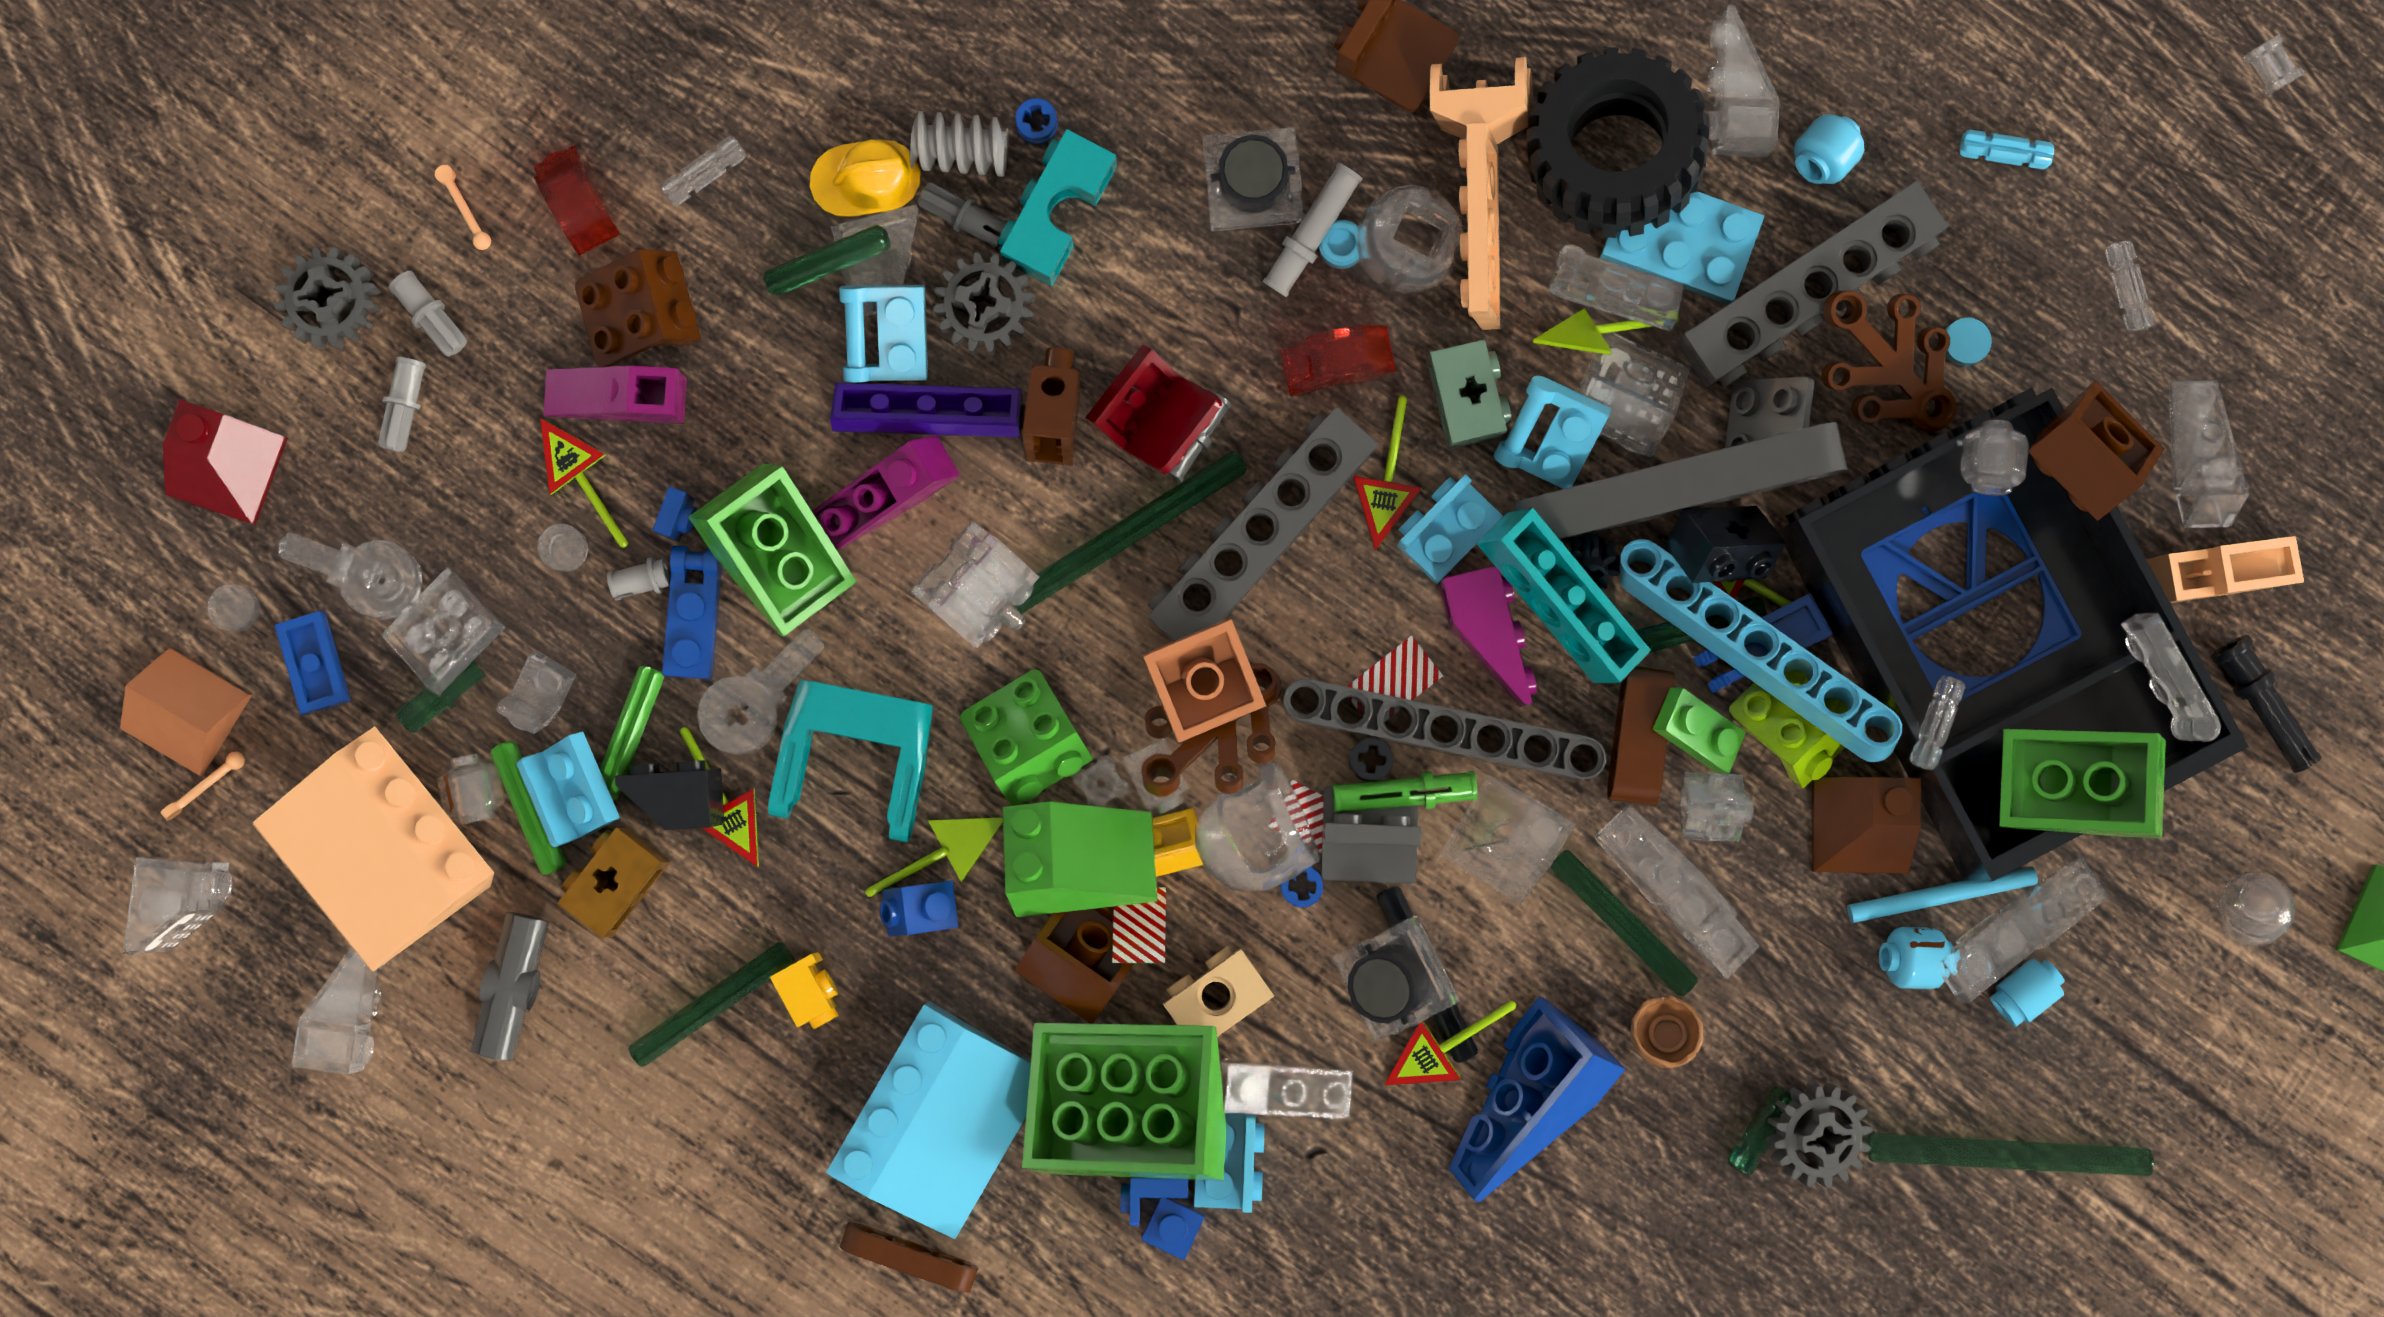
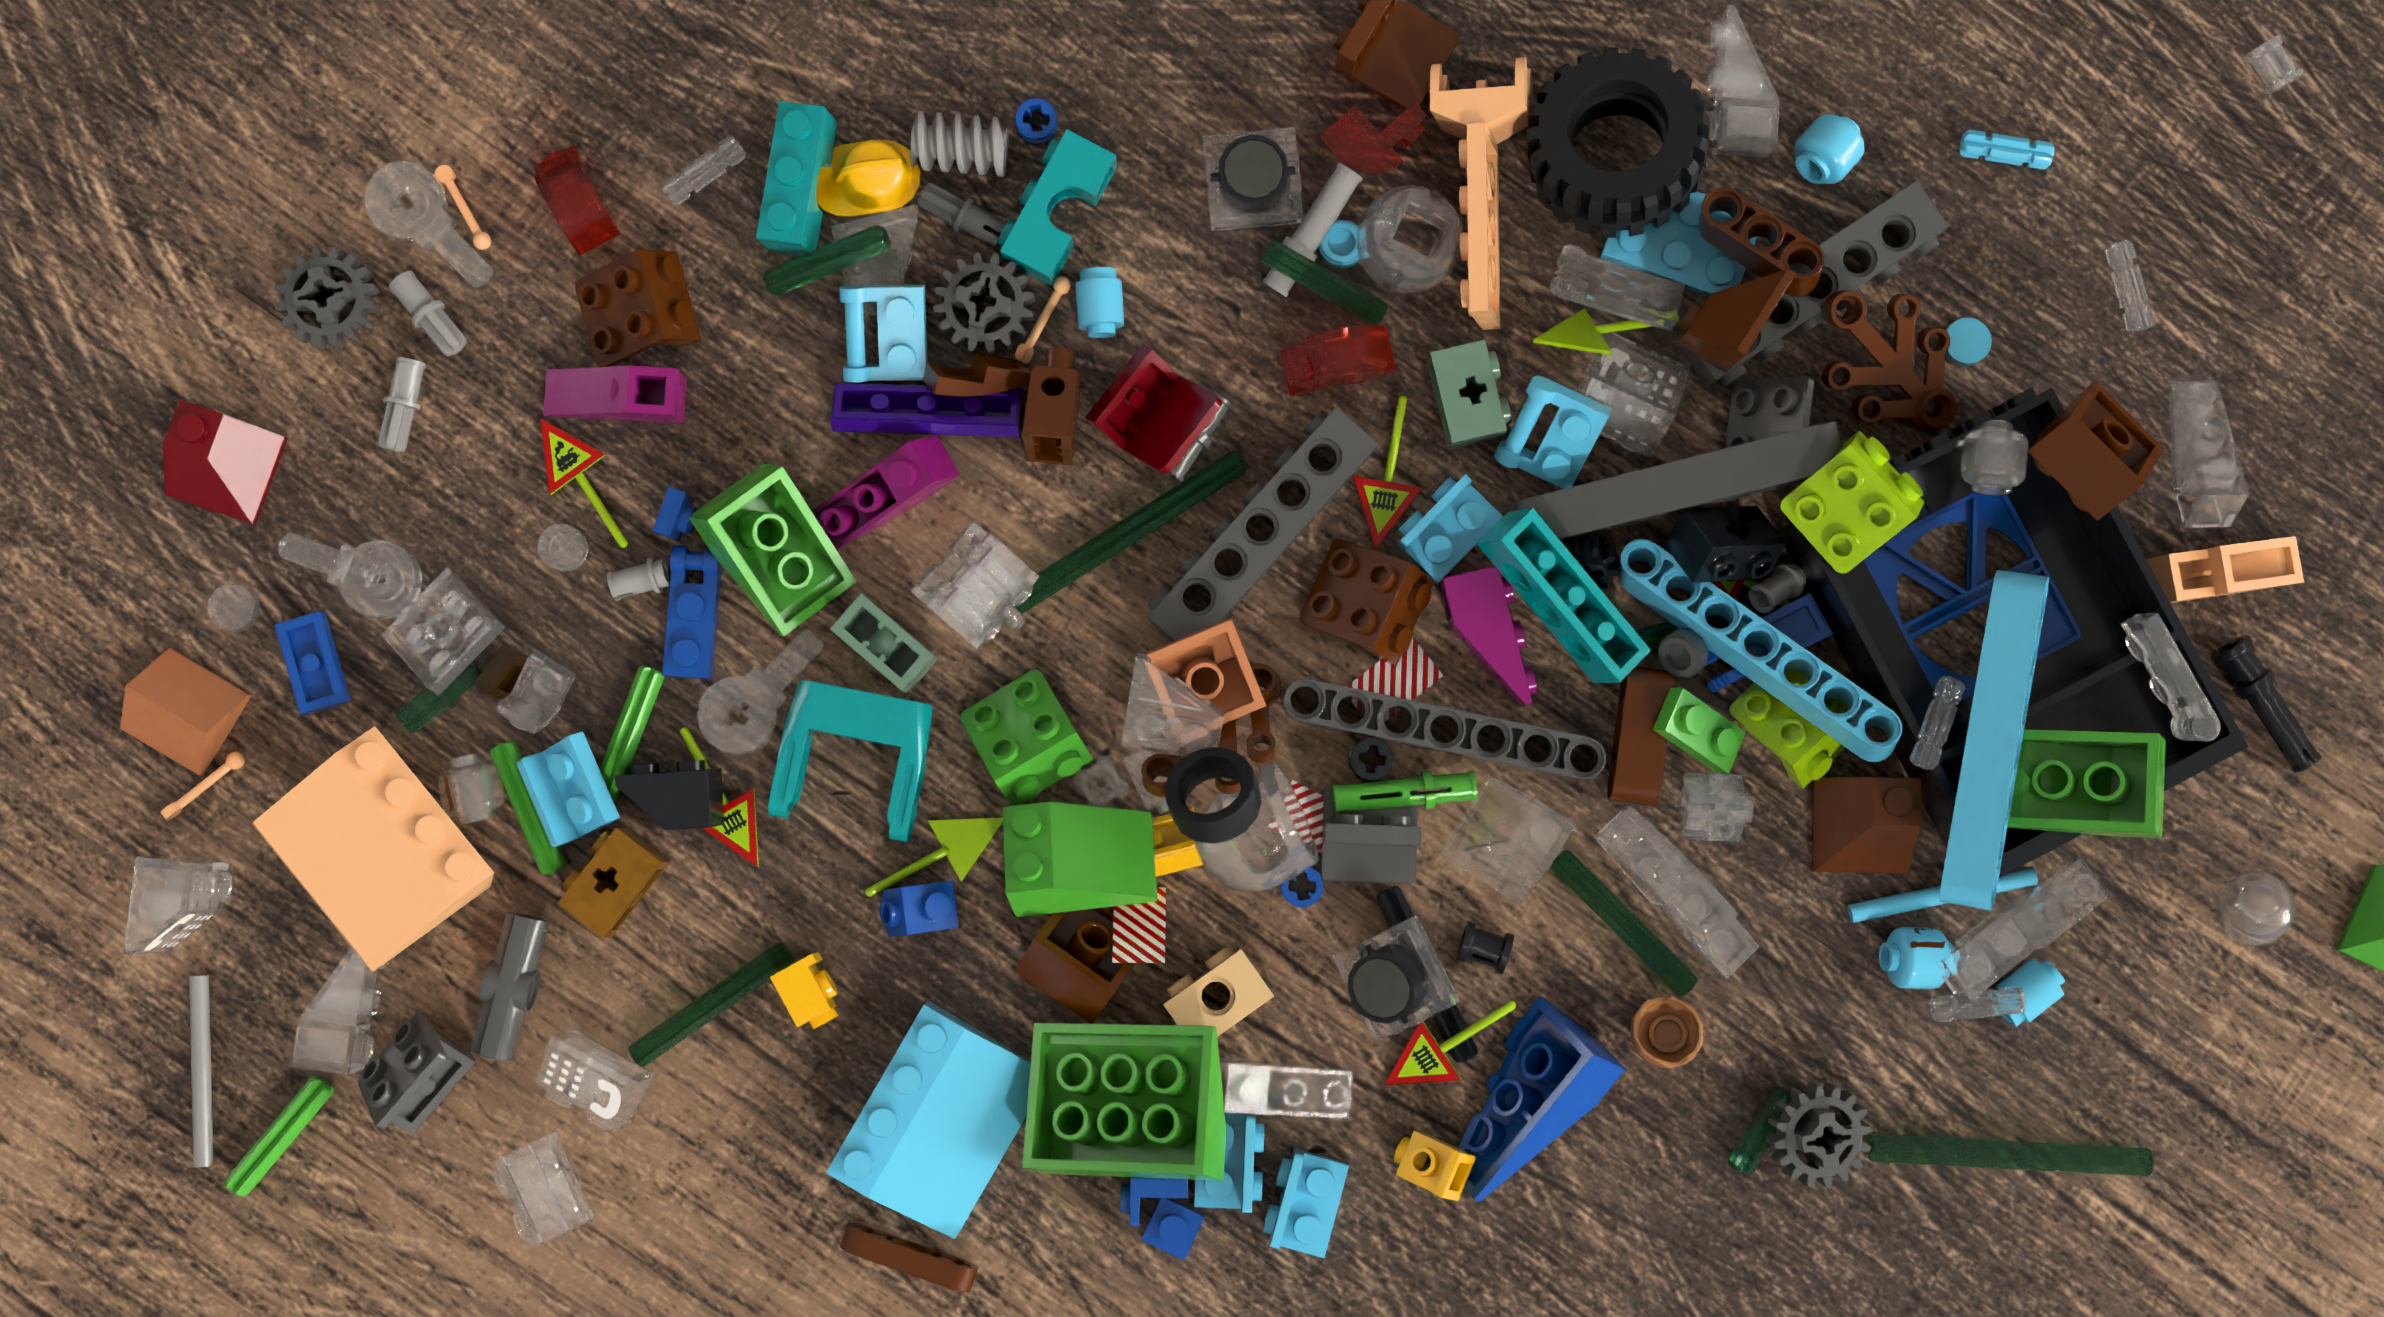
(201, 1071): none -> light grey bar
(279, 1135): none -> bright green axle
(412, 1075): none -> dark grey bracket
(426, 221): none -> clear piece
(500, 672): none -> dark brown plate
(542, 1190): none -> clear brick
(593, 1079): none -> clear slope
(789, 206): none -> teal arch
(884, 643): none -> sand green brick
(986, 377): none -> reddish brown slope
(1025, 351): none -> light nougat hinge
(1099, 302): none -> medium azure brick
(1167, 715): none -> clear wing
(1207, 765): none -> black tyre
(1307, 1202): none -> medium azure bracket
(1324, 282): none -> clear green axle
(1367, 150): none -> clear red brick
(1367, 599): none -> reddish brown bracket
(1447, 1169): none -> yellow brick
(1485, 947): none -> black bush
(1683, 653): none -> dark grey tile
(1732, 319): none -> reddish brown slope
(1752, 221): none -> reddish brown beam
(1785, 583): none -> light grey pin
(1853, 503): none -> lime bracket
(1988, 1004): none -> clear axle
(1994, 739): none -> medium azure beam

